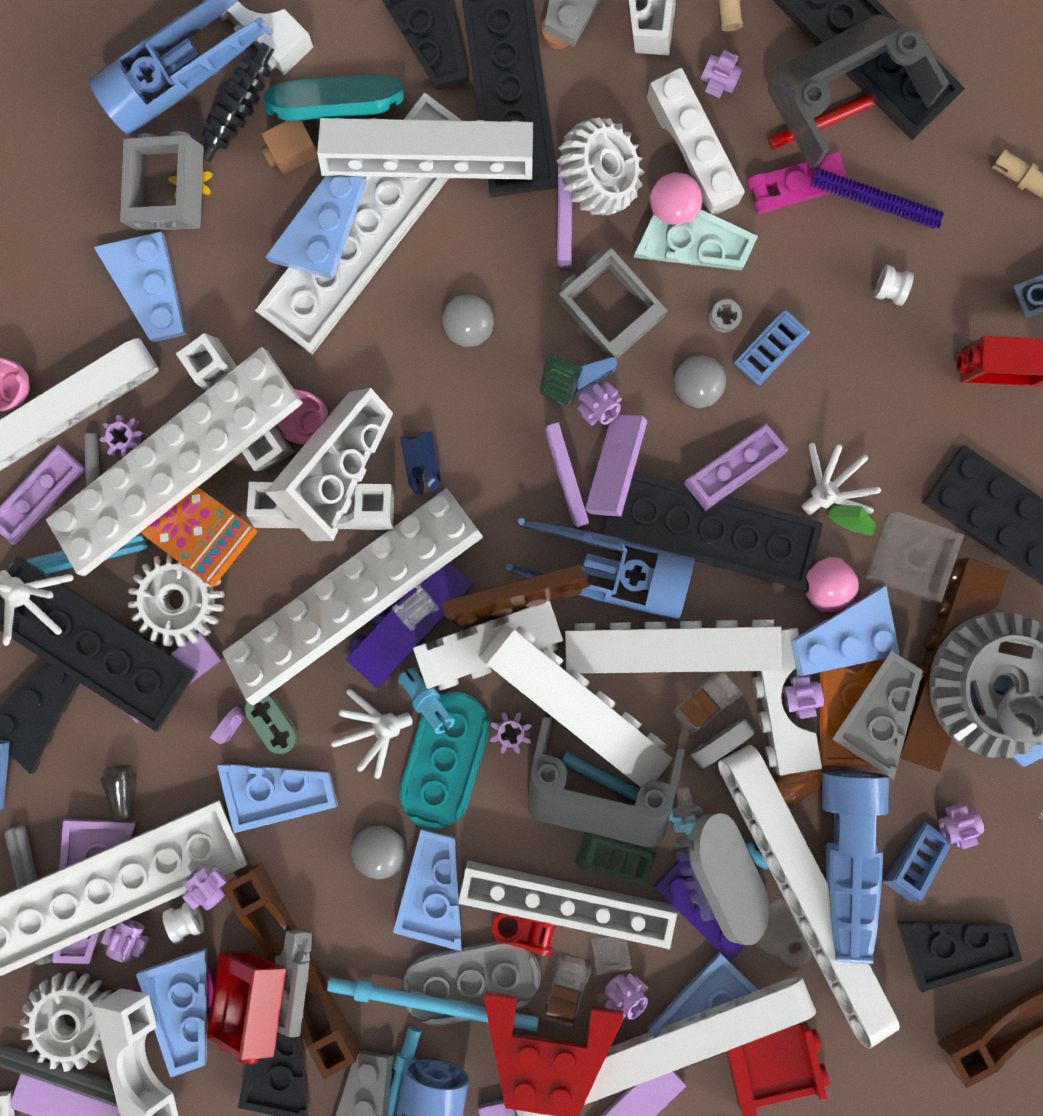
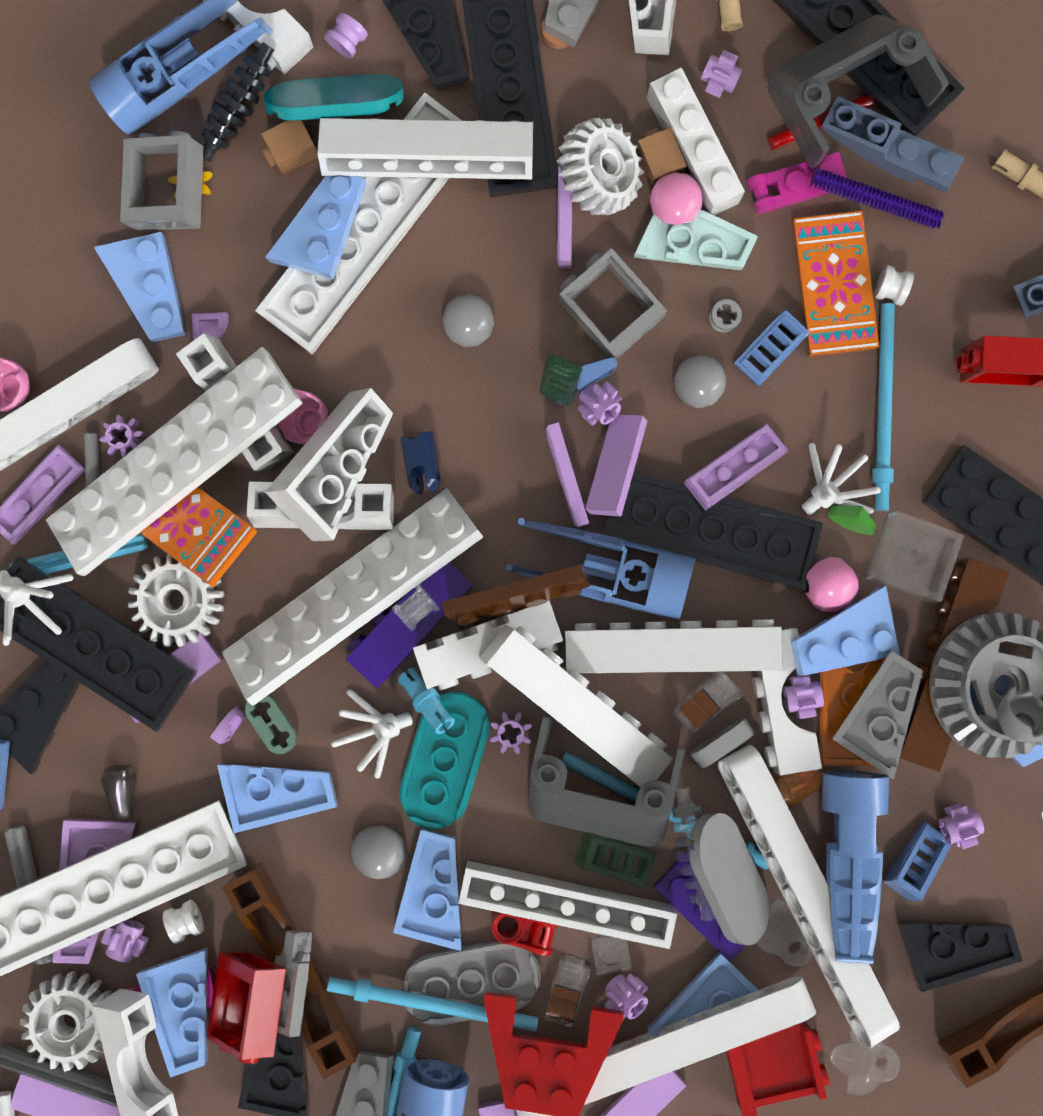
(204, 887): lavender gear -> none
(209, 323): none -> lavender tile
(345, 35): none -> lavender wheel
(659, 154): none -> medium nougat brick
(835, 283): none -> orange tile
(861, 1067): none -> clear plate
(883, 475): none -> medium azure bar
(888, 147): none -> sand blue slope

